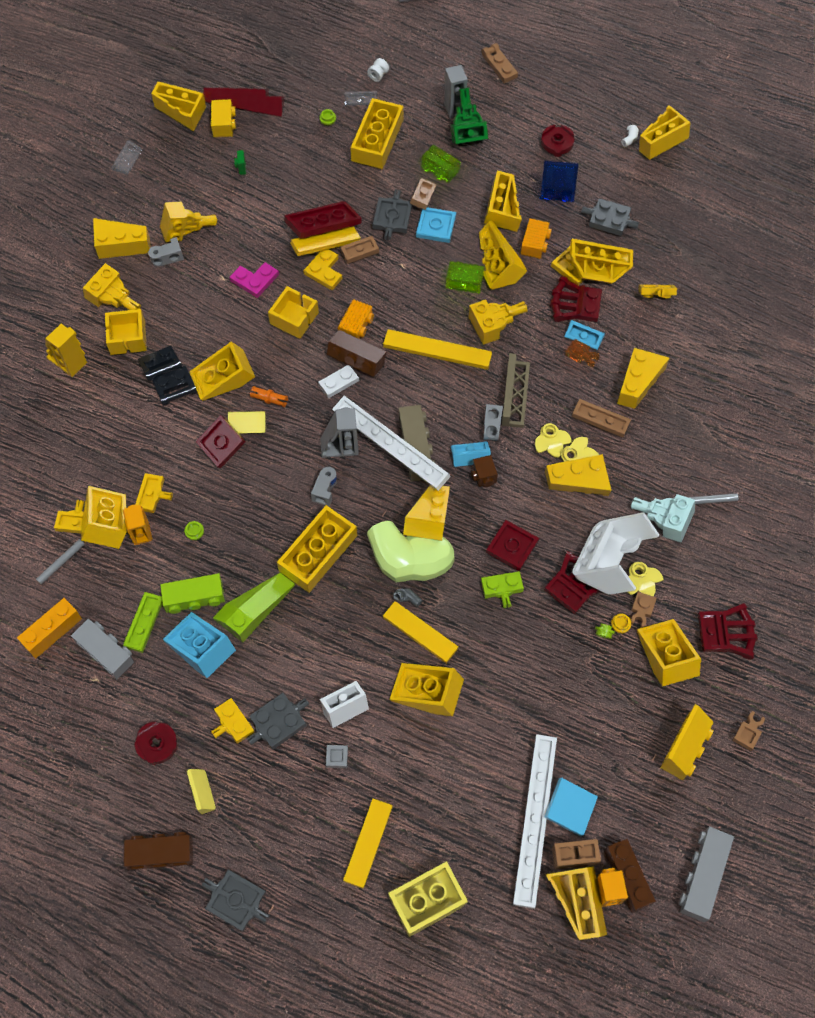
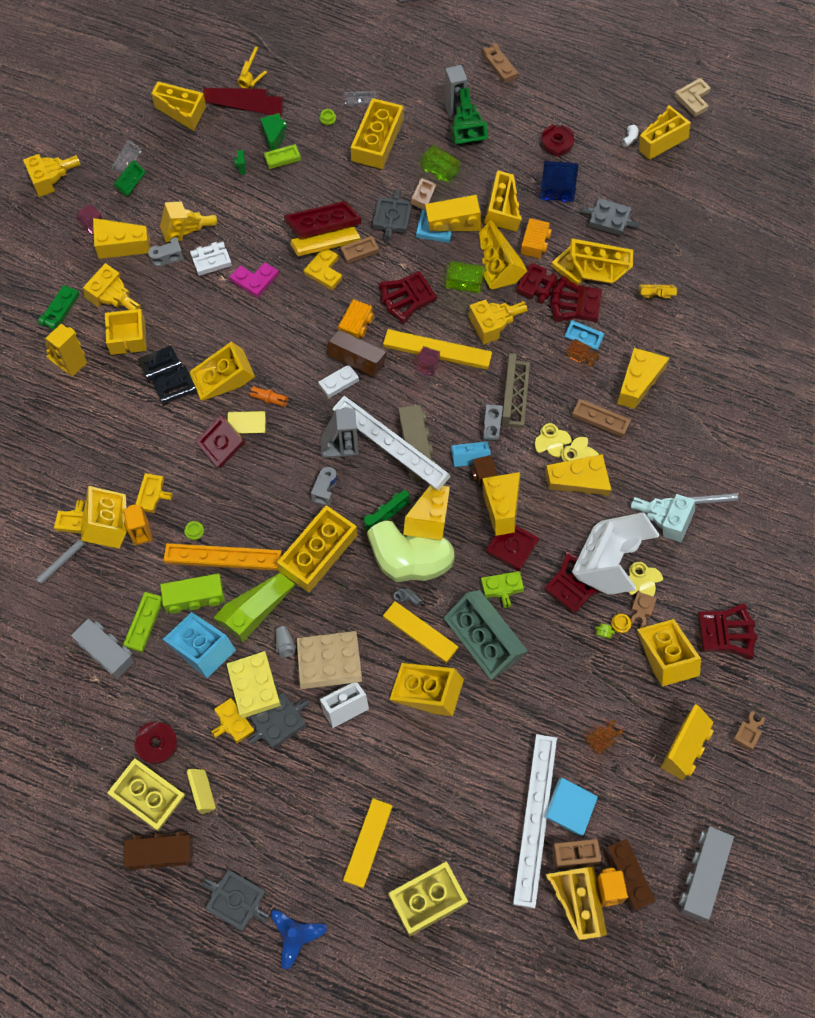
(48, 171): none -> yellow brick
(49, 628): light orange brick -> none
(59, 307): none -> green plate
(86, 215): none -> clear pink piece
(129, 178): none -> green plate
(146, 794): none -> light yellow brick
(213, 261): none -> white plate
(222, 118): yellow brick -> none
(222, 556): none -> light orange tile
(246, 78): none -> yellow plant
(253, 685): none -> light yellow plate
(273, 130): none -> green slope
(282, 156): none -> lime plate
(284, 644): none -> light grey cone
(290, 315): yellow piece -> none
(294, 936): none -> blue piece
(328, 660): none -> tan plate
(336, 756): light grey plate -> none
(377, 70): white wheel -> none
(387, 511): none -> green plate
(417, 290): none -> dark red plate
(428, 361): none -> clear pink piece
(454, 214): none -> yellow wedge
(485, 634): none -> sand green slope
(501, 500): none -> yellow wedge
(531, 281): none -> dark red plate
(602, 739): none -> clear orange plate
(691, 96): none -> tan plate

